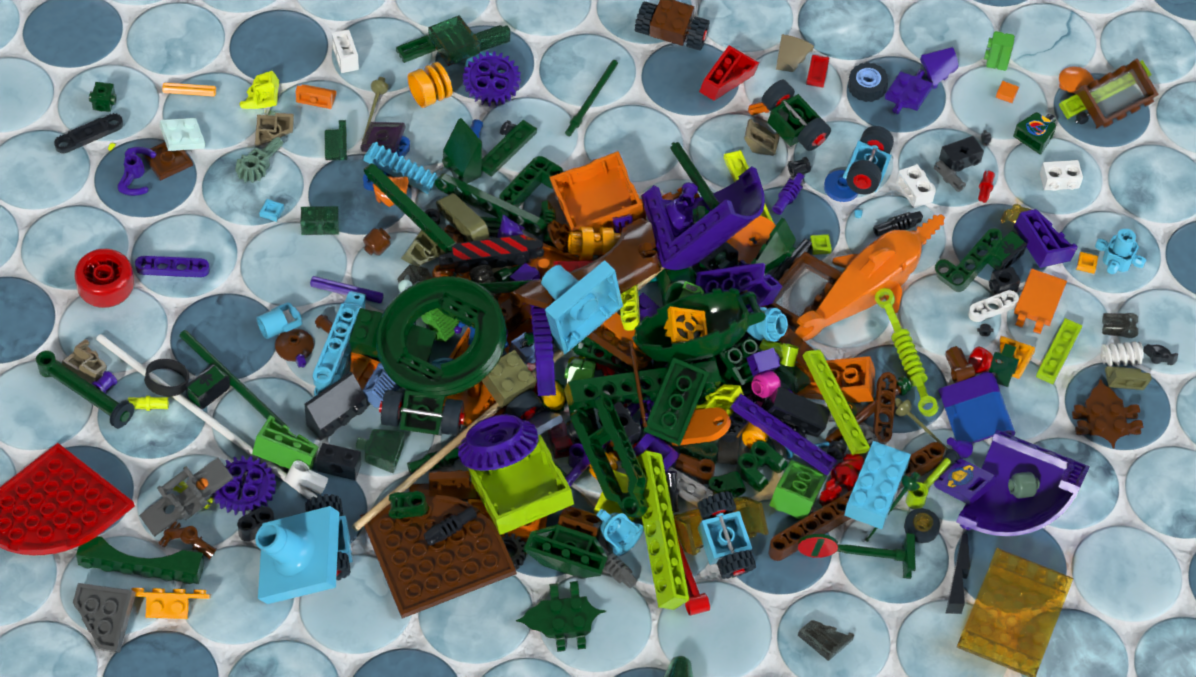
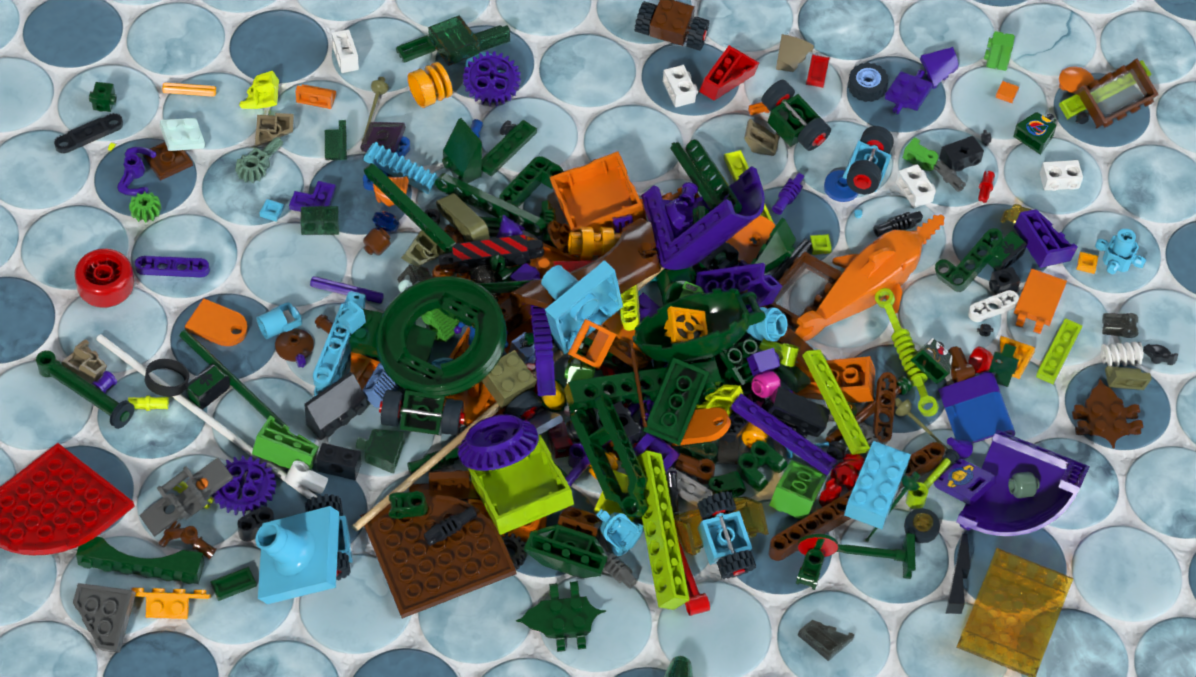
(145, 207): none -> bright green gear
(217, 323): none -> orange tile
(233, 583): none -> dark green tile
(321, 197): none -> dark purple plate
(353, 318): none -> medium azure panel
(386, 221): none -> clear blue plate
(494, 262): none -> dark green hinge
(576, 120): dark green bar -> none
(599, 346): none -> orange tile
(679, 86): none -> white brick
(710, 172): none -> dark green beam
(799, 166): black bush -> none
(810, 572): none -> dark green piece
(920, 155): none -> bright green leg
(933, 360): none -> dark green torso

